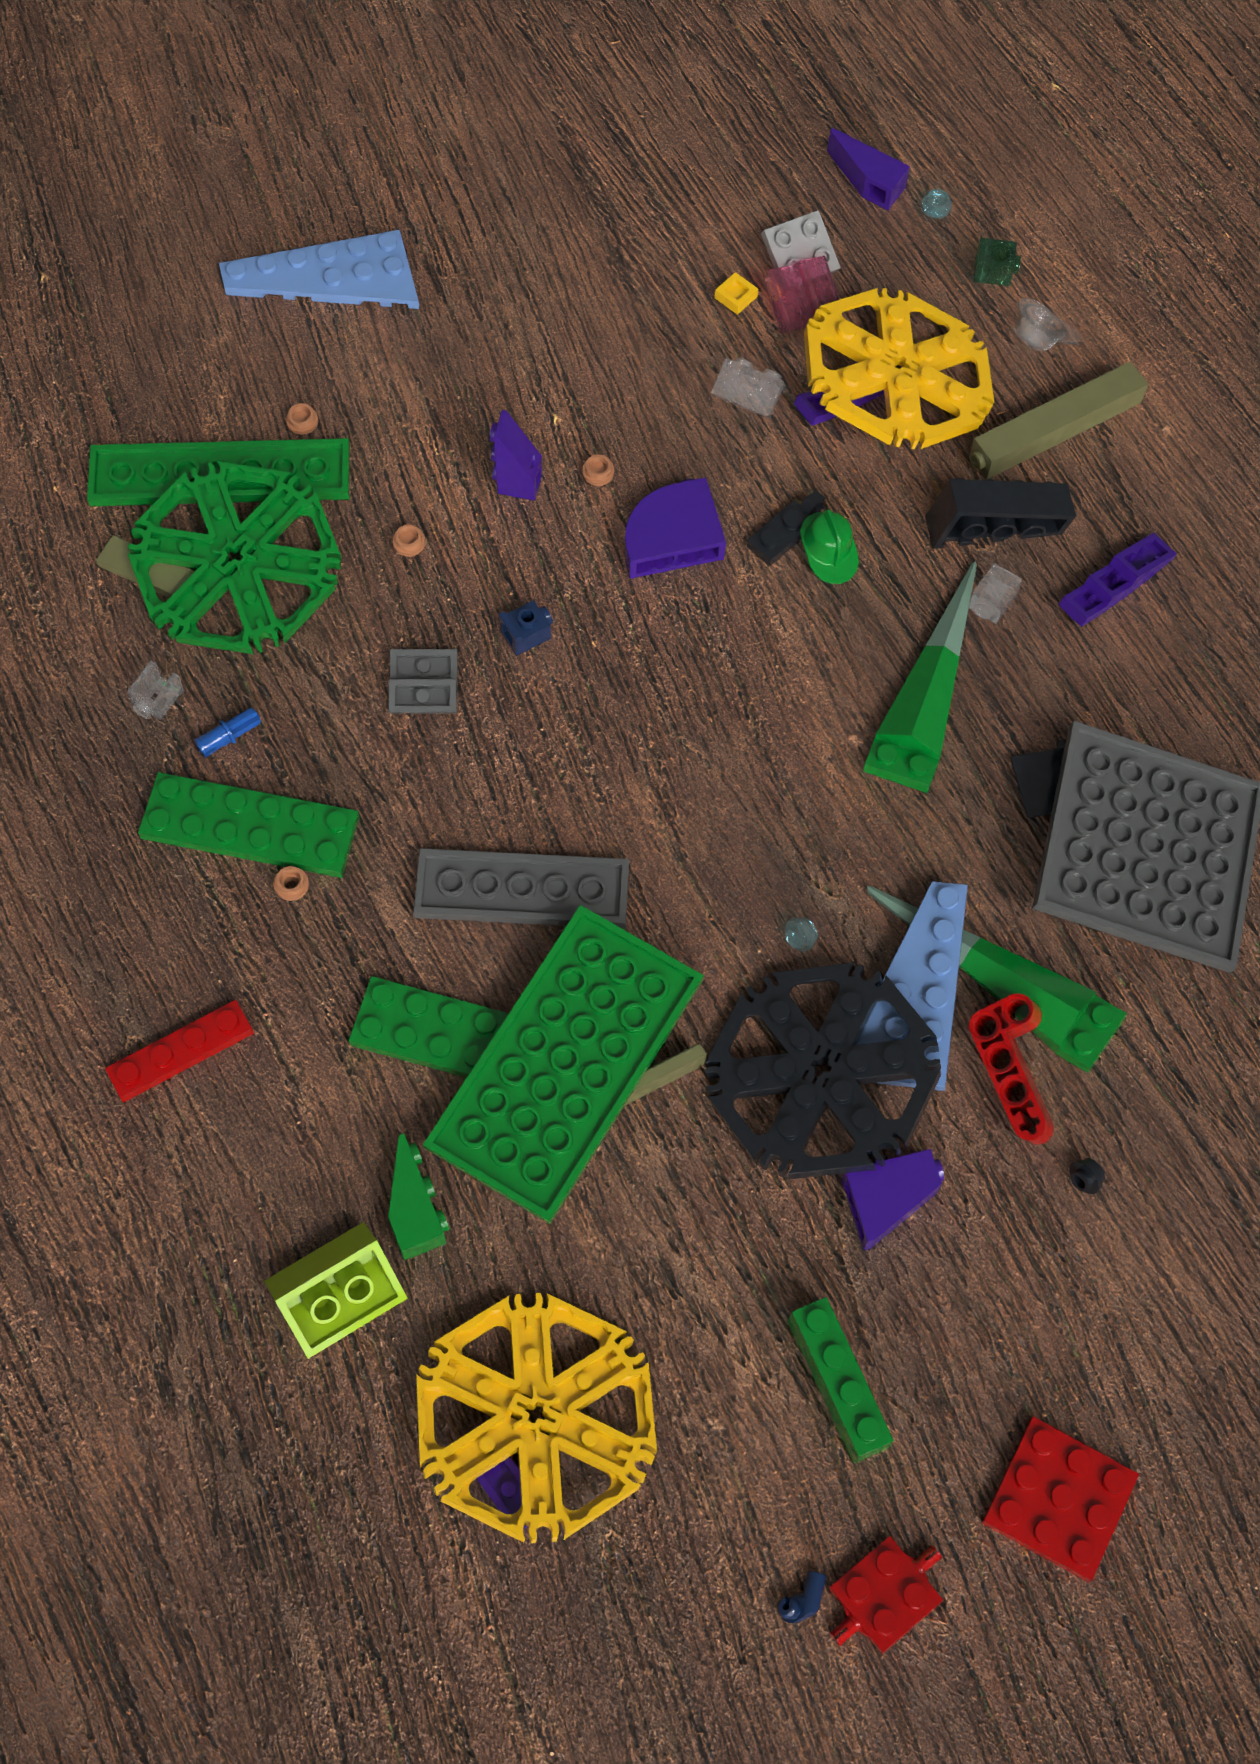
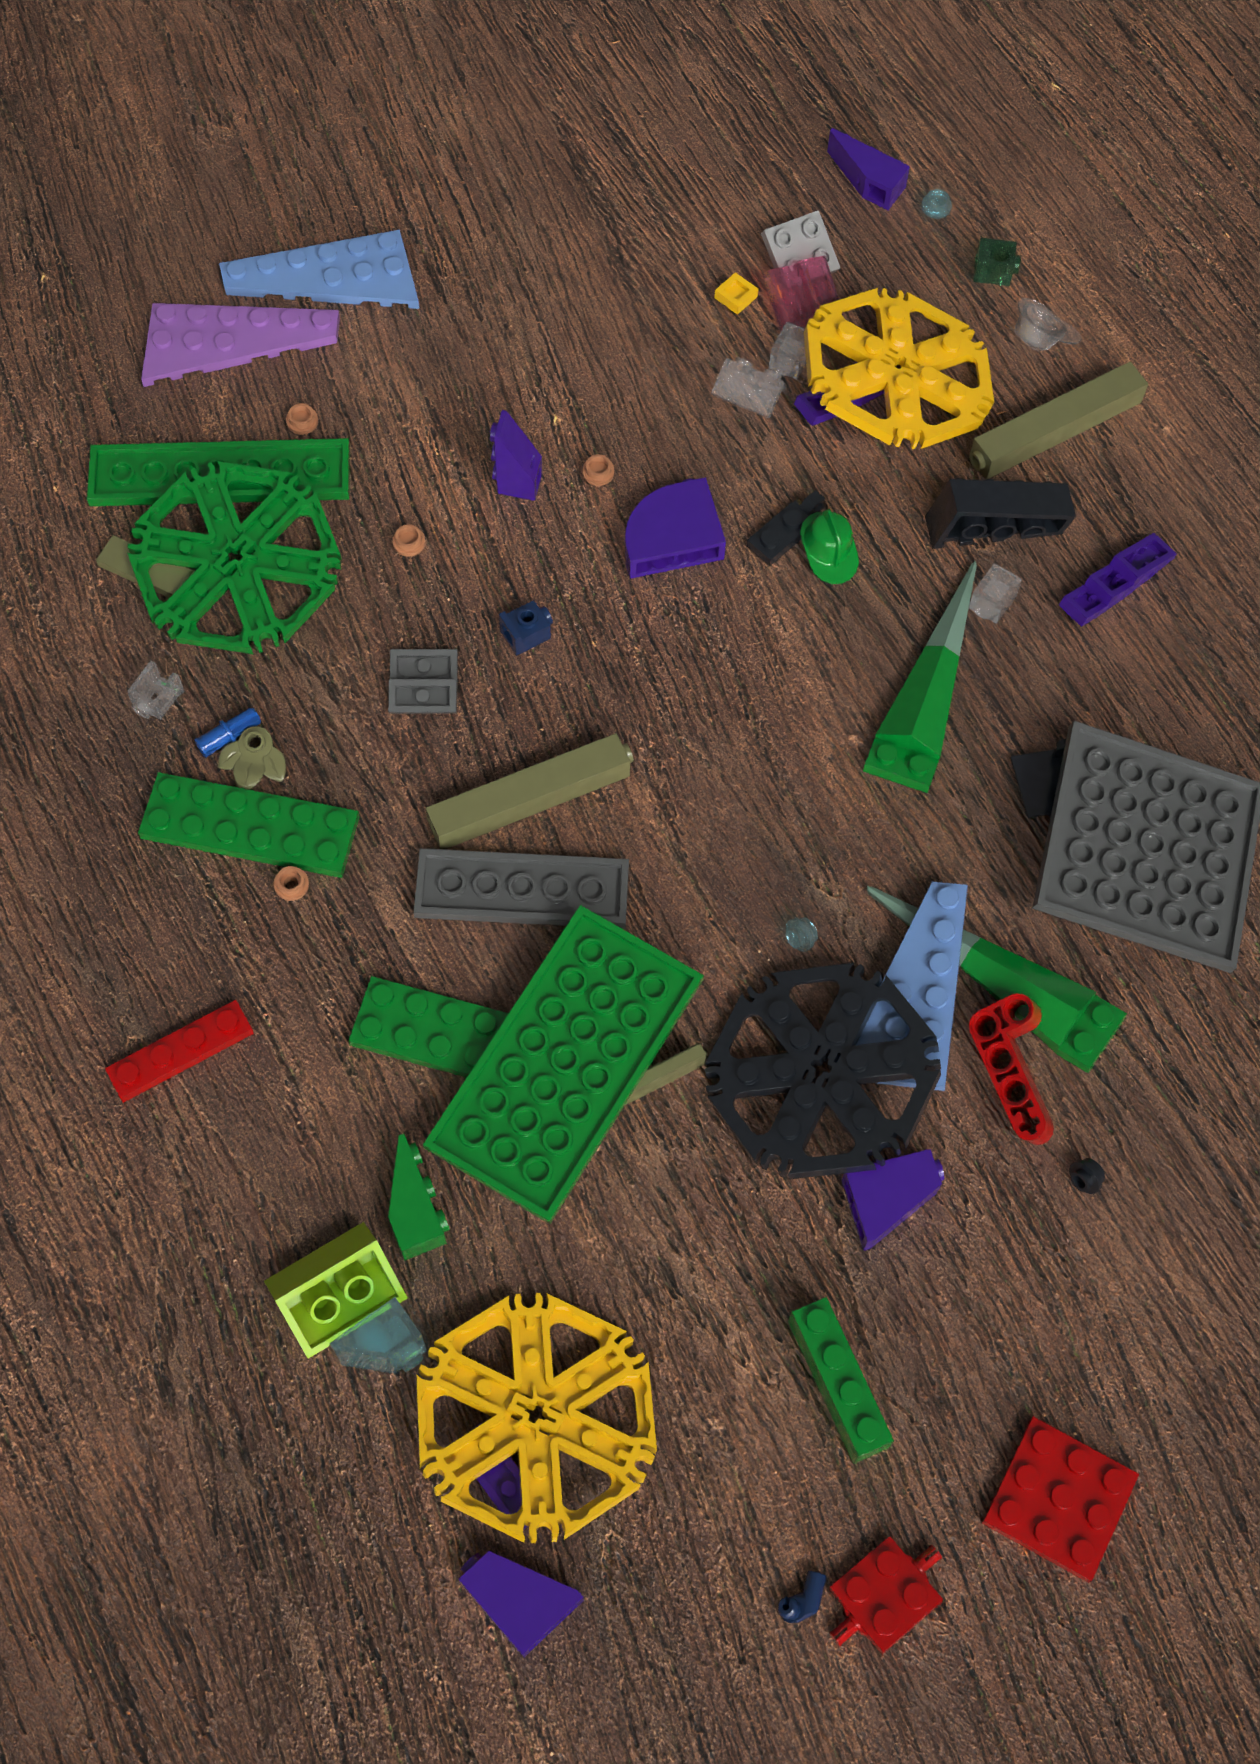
(221, 337): none -> medium lavender wing
(251, 763): none -> olive plate
(382, 1341): none -> clear light blue slope
(518, 1599): none -> dark purple slope
(529, 791): none -> olive brick
(788, 351): none -> clear brick

